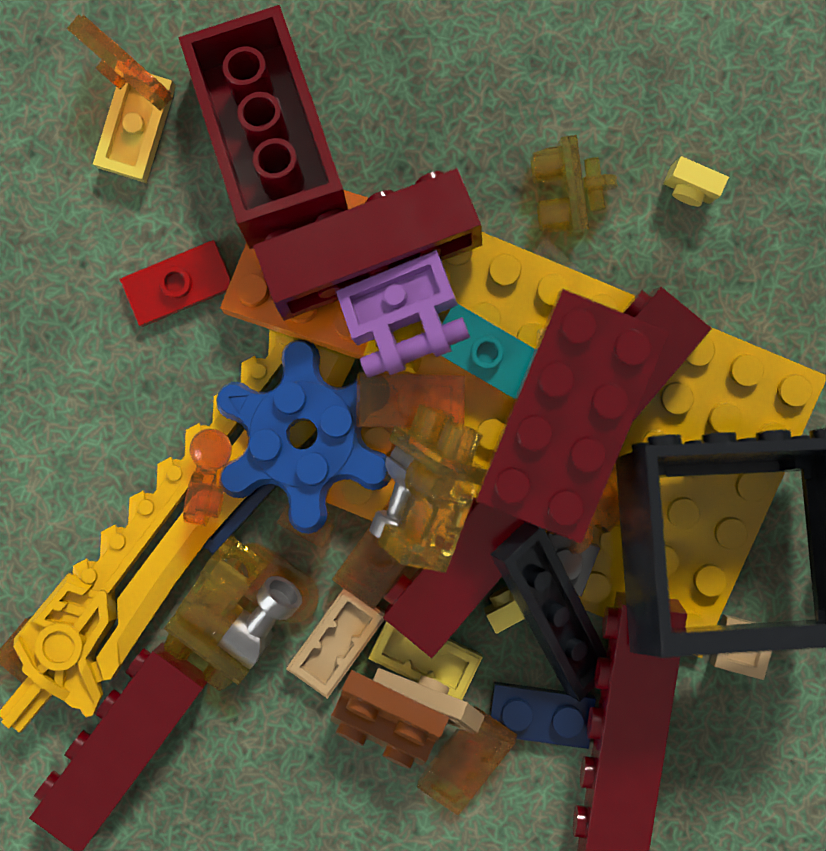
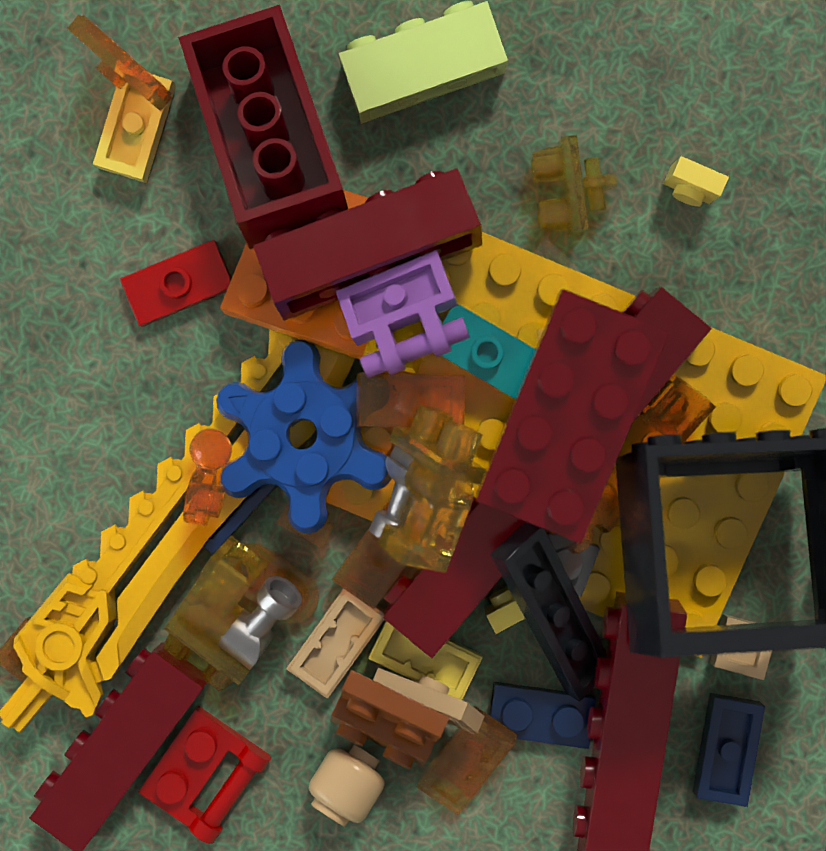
(189, 766): none -> red plate
(346, 785): none -> tan head
(423, 60): none -> yellowish green brick
(677, 409): none -> clear orange plate
(728, 749): none -> dark blue plate

